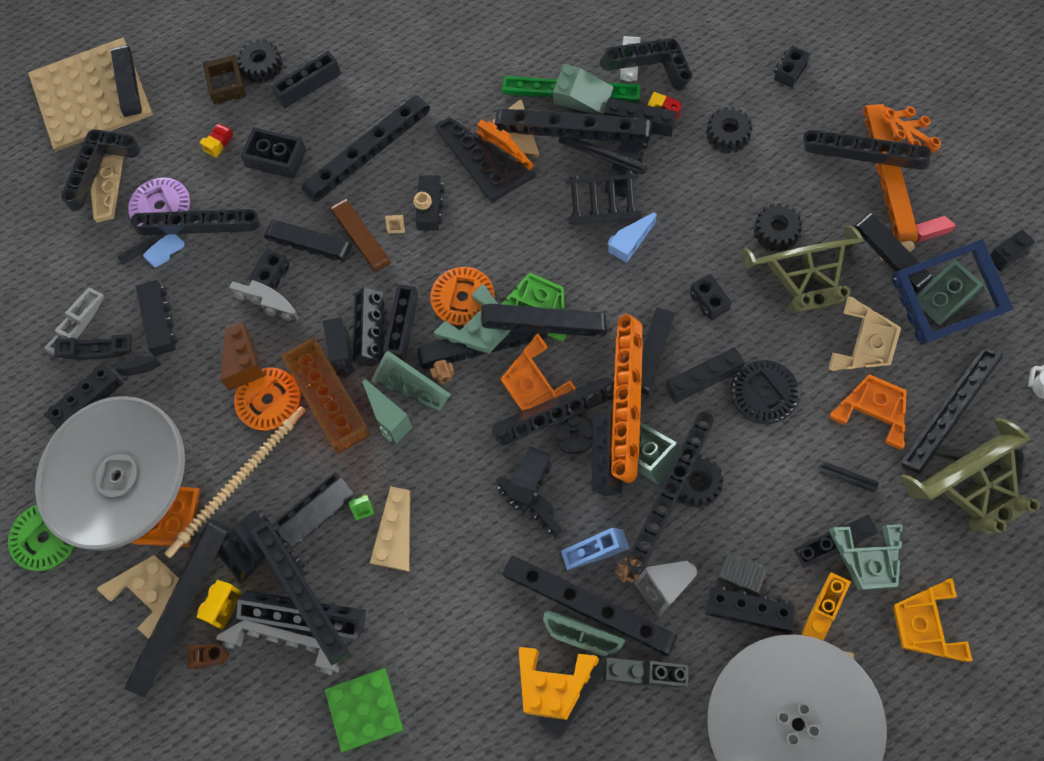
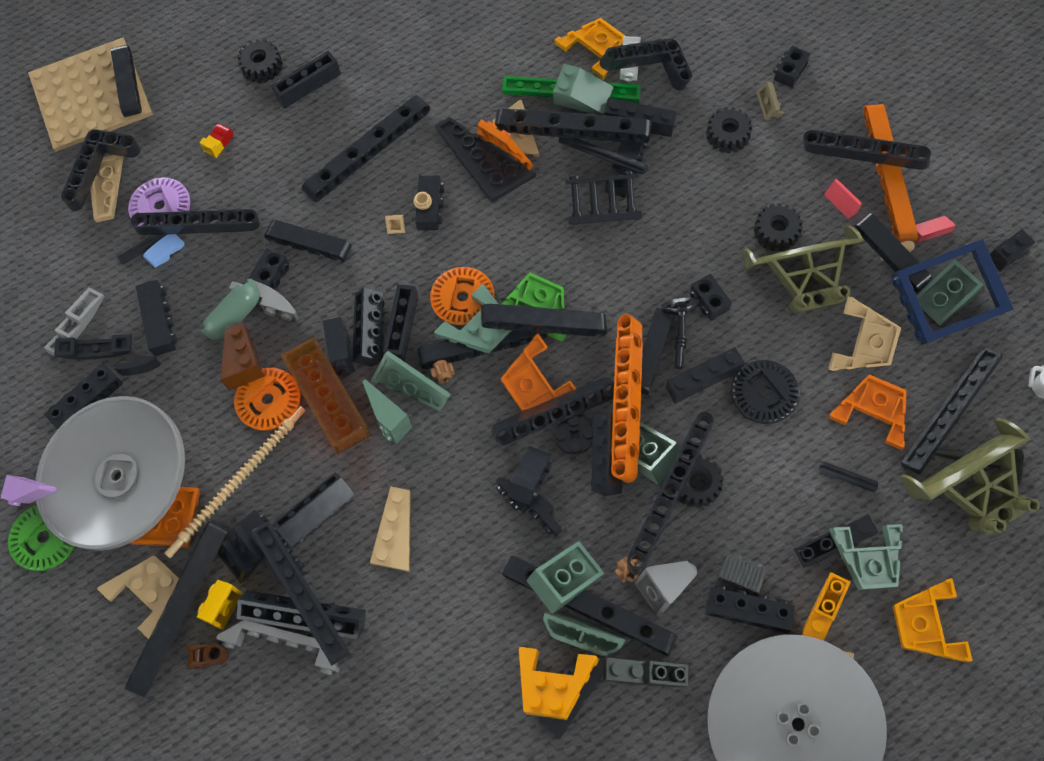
(24, 490): none -> lavender slope
(219, 67): dark brown window -> none
(231, 310): none -> sand green brick
(273, 152): black brick -> none
(360, 235): reddish brown beam -> none
(361, 507): bright green tile -> none
(363, 710): bright green plate -> none
(564, 577): none -> sand green slope
(595, 548): light blue slope -> none
(596, 37): none -> light orange wing
(629, 238): light blue slope -> none
(665, 102): leg -> none
(680, 307): none -> black dish
(769, 102): none -> dark tan plate
(843, 199): none -> coral slope
(892, 118): orange plant -> none

